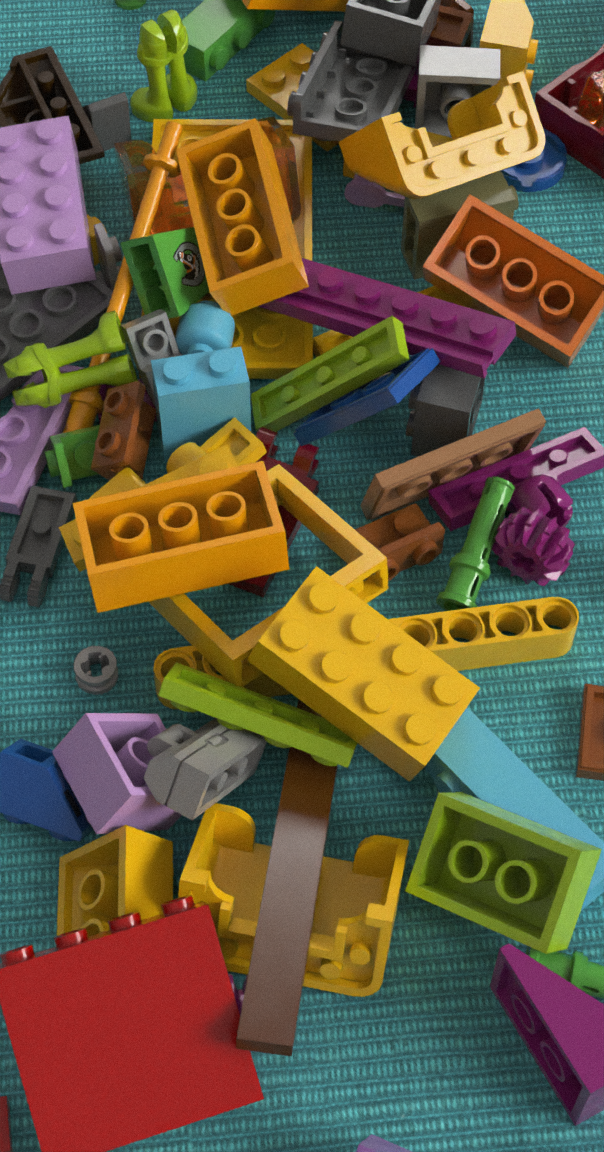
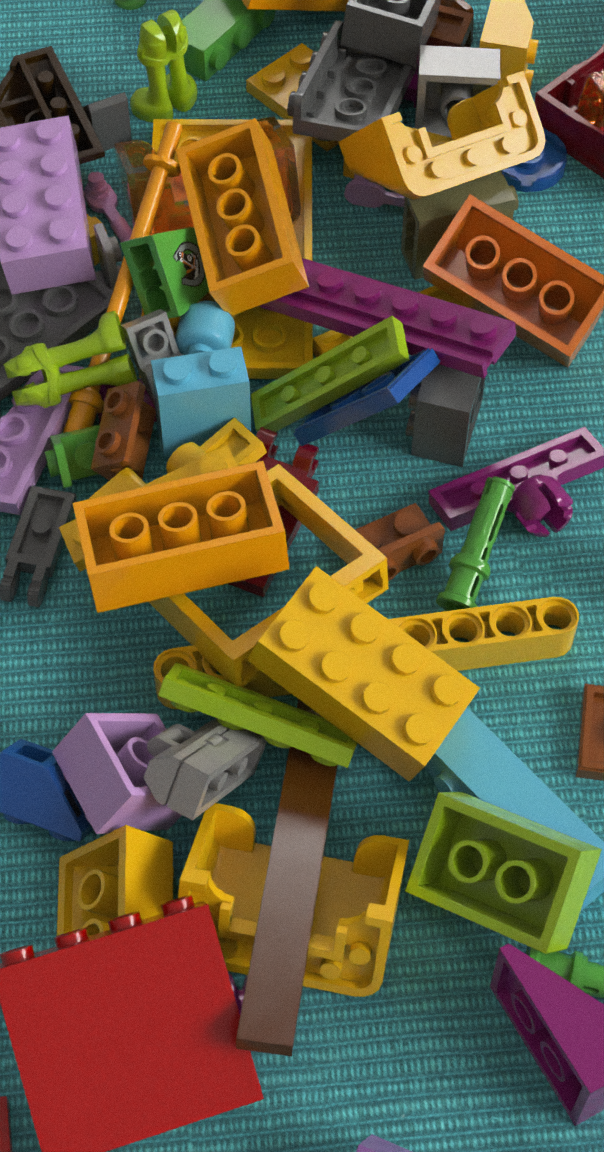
(104, 200): none -> lavender piece
(108, 662): light grey bush -> none
(413, 478): medium nougat tile -> none
(533, 546): magenta gear -> none

